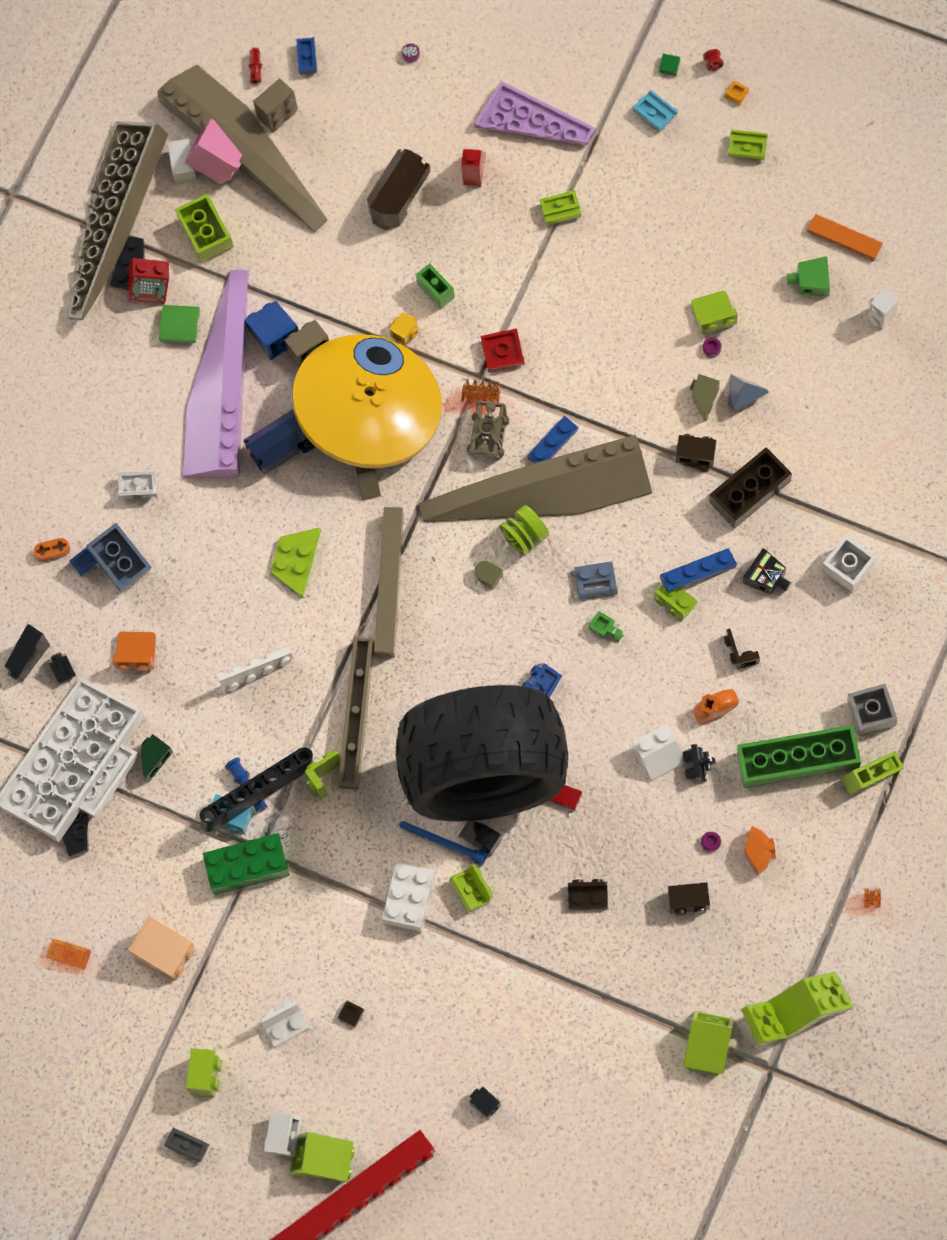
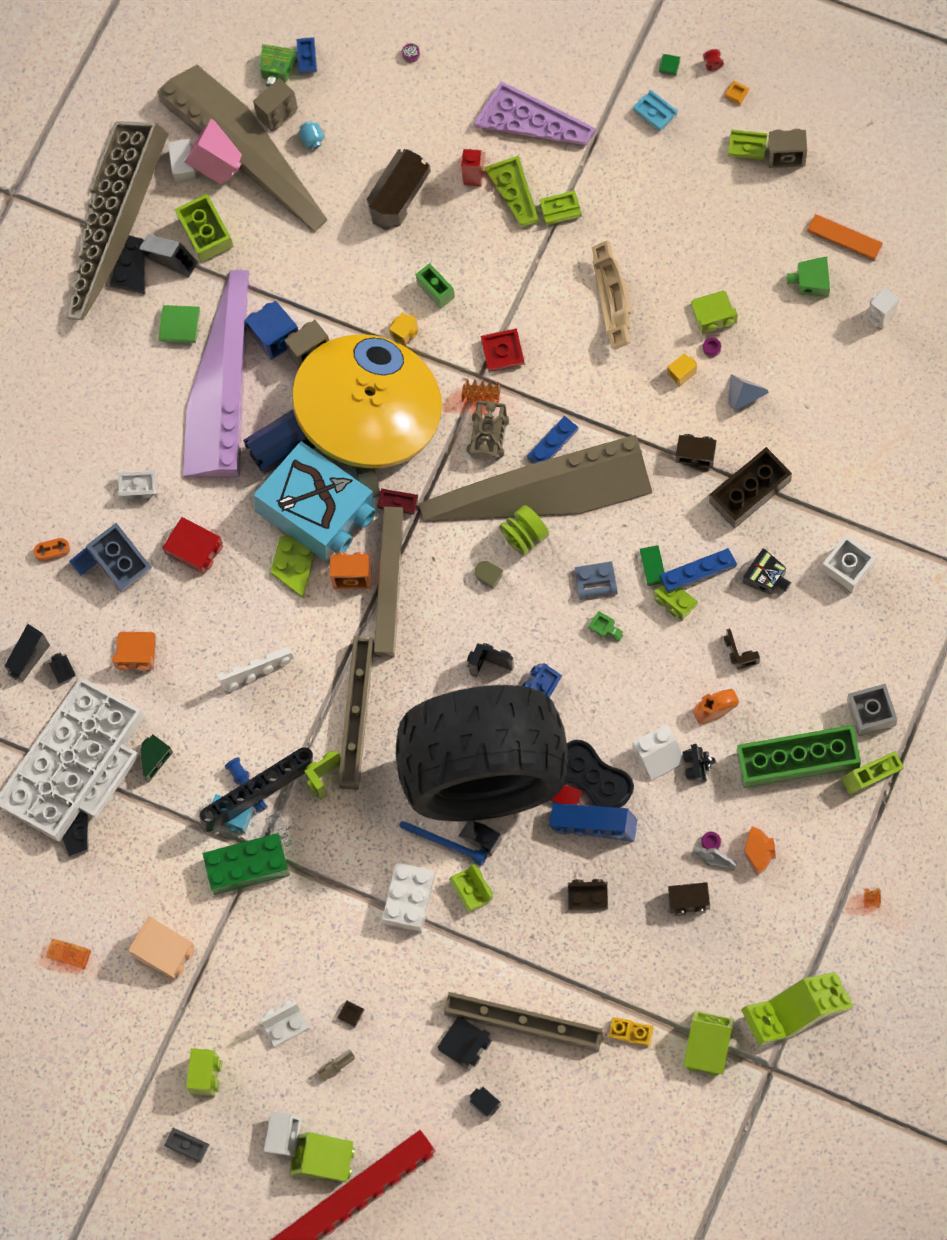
(148, 280): red slope -> none
(168, 254): none -> black slope
(193, 545): none -> red brick
(255, 66): red axle -> none
(276, 63): none -> bright green torso
(311, 135): none -> medium azure head
(315, 502): none -> medium azure brick
(336, 1064): none -> dark tan axle
(350, 571): none -> orange brick
(393, 498): none -> dark red plate
(465, 1043): none -> black bracket
(487, 653): none -> black bracket
(513, 186): none -> lime wing
(523, 1021): none -> dark tan tile
(593, 821): none -> blue wedge
(602, 782): none -> black plate
(612, 295): none -> tan piece
(631, 1032): none -> yellow slope
(652, 564): none -> green tile
(682, 369): none -> yellow brick
(704, 394): olive slope -> none
(715, 858): none -> light grey piece
(787, 148): none -> dark tan brick

